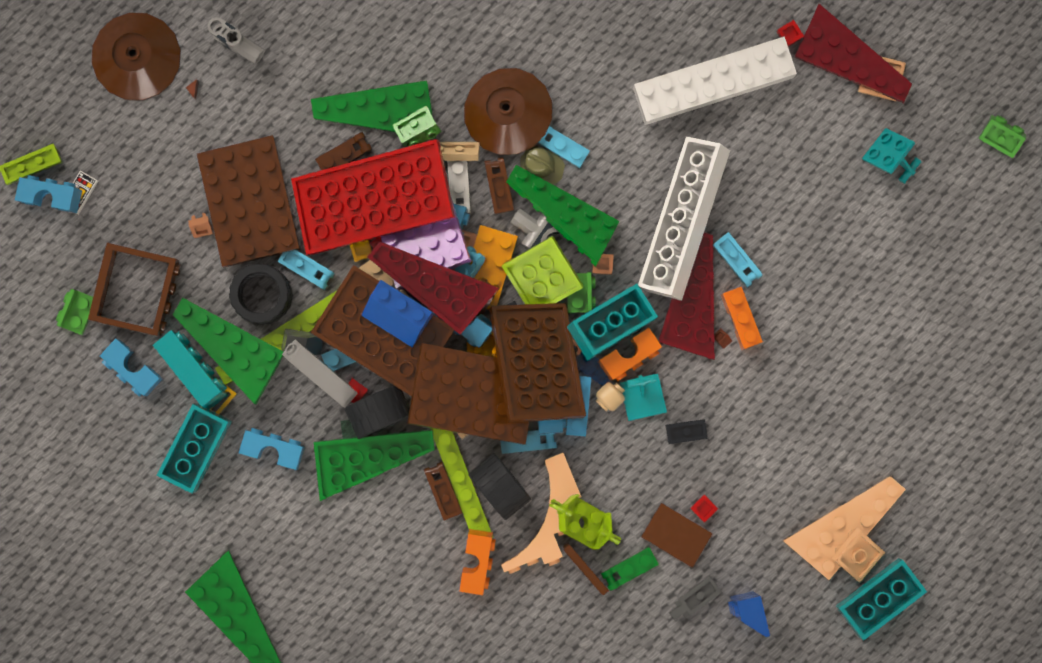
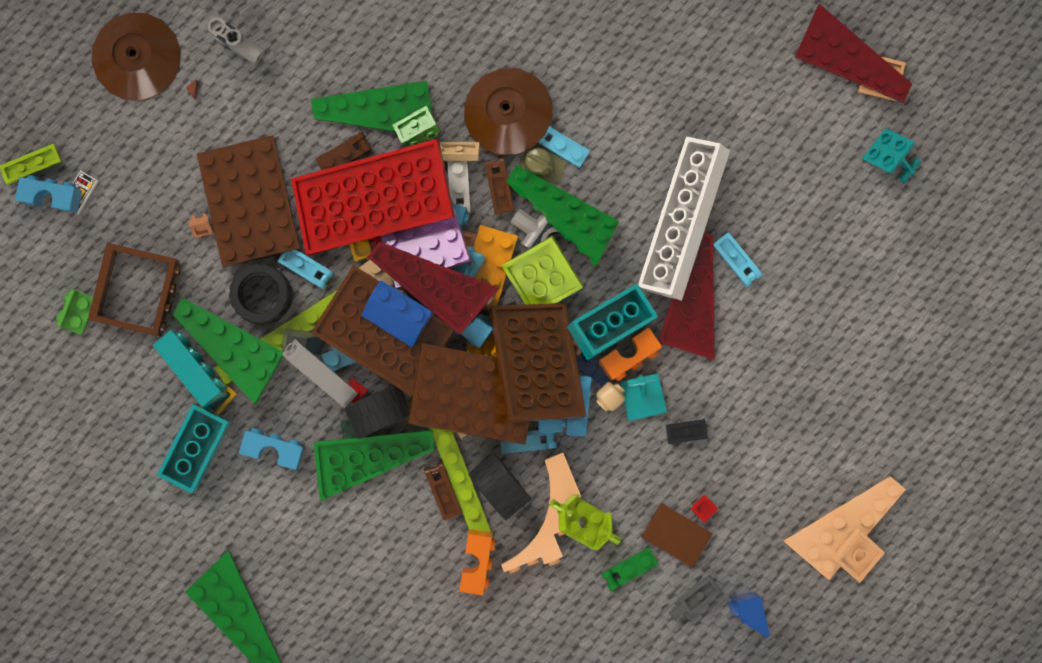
(117, 357): dark azure arch -> none
(582, 300): bright green bracket -> none
(585, 569): reddish brown tile -> none
(604, 265): nougat tile -> none
(714, 80): white brick -> none
(722, 338): copper piece -> none
(742, 318): orange arch -> none
(791, 32): red plate -> none
(881, 598): teal brick -> none
(1003, 136): bright green bracket -> none

